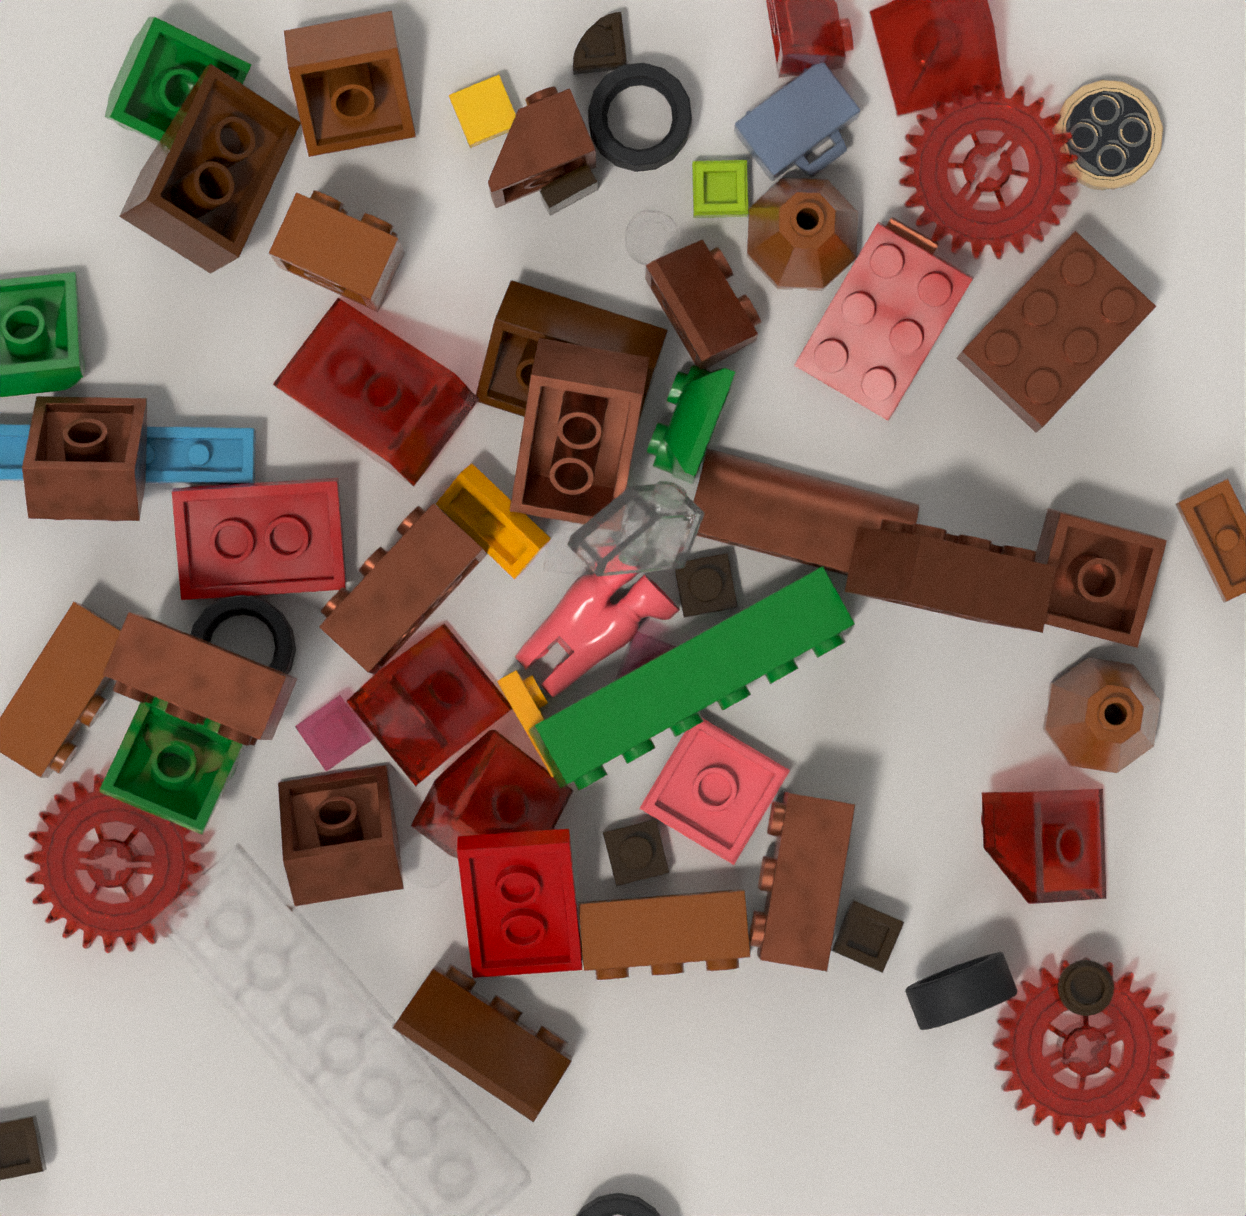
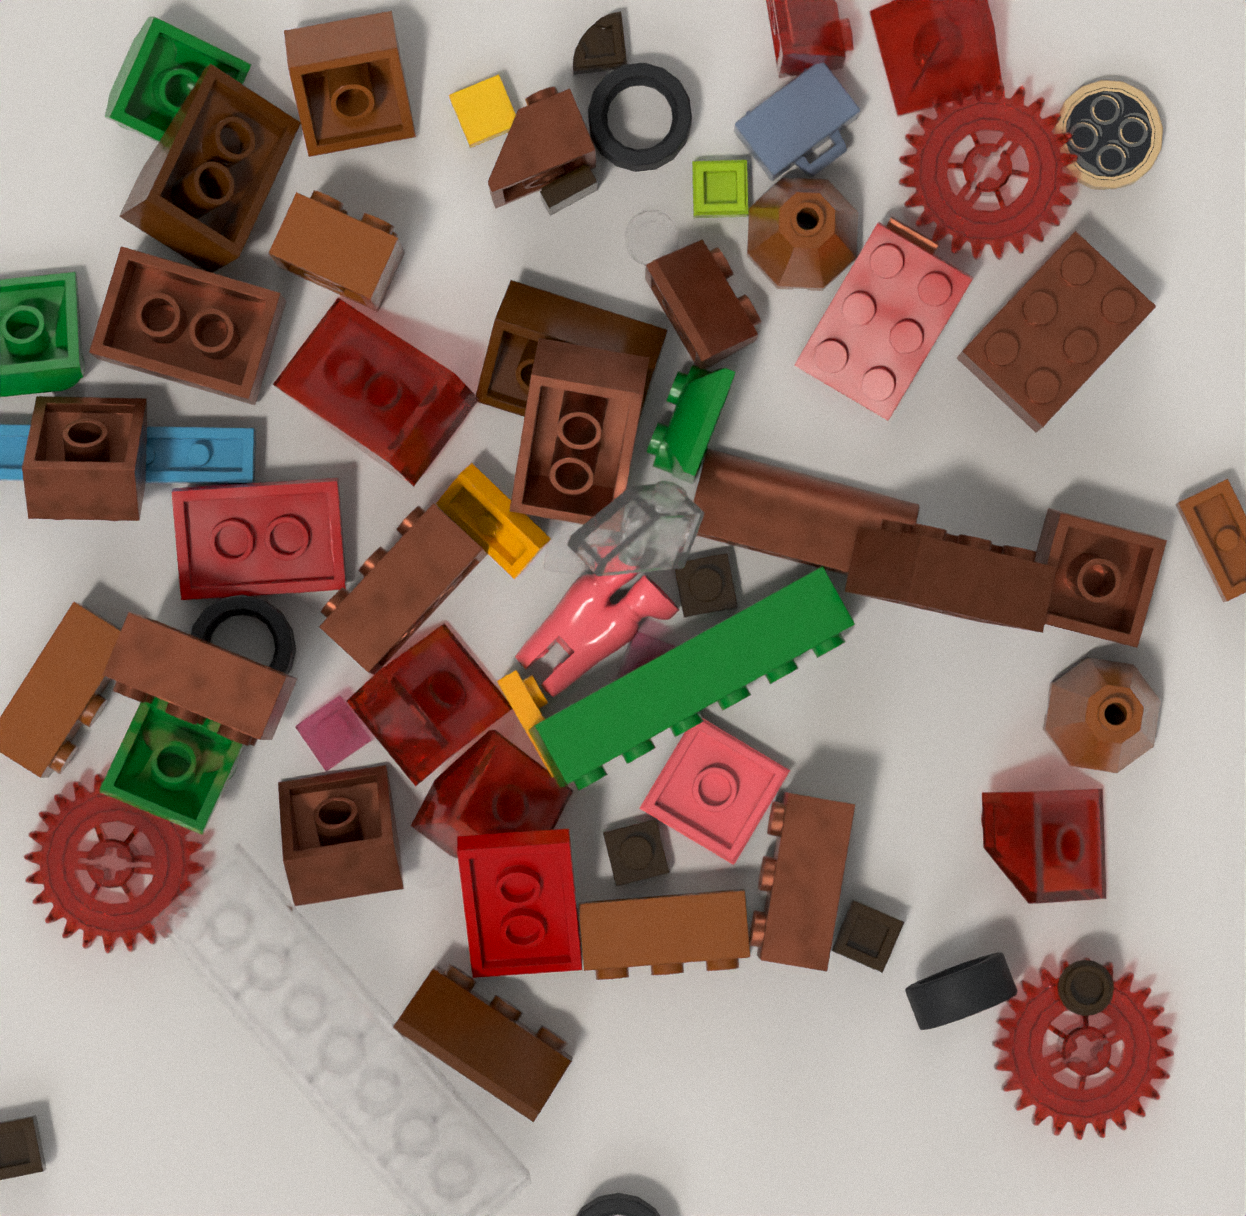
(187, 325): none -> copper brick

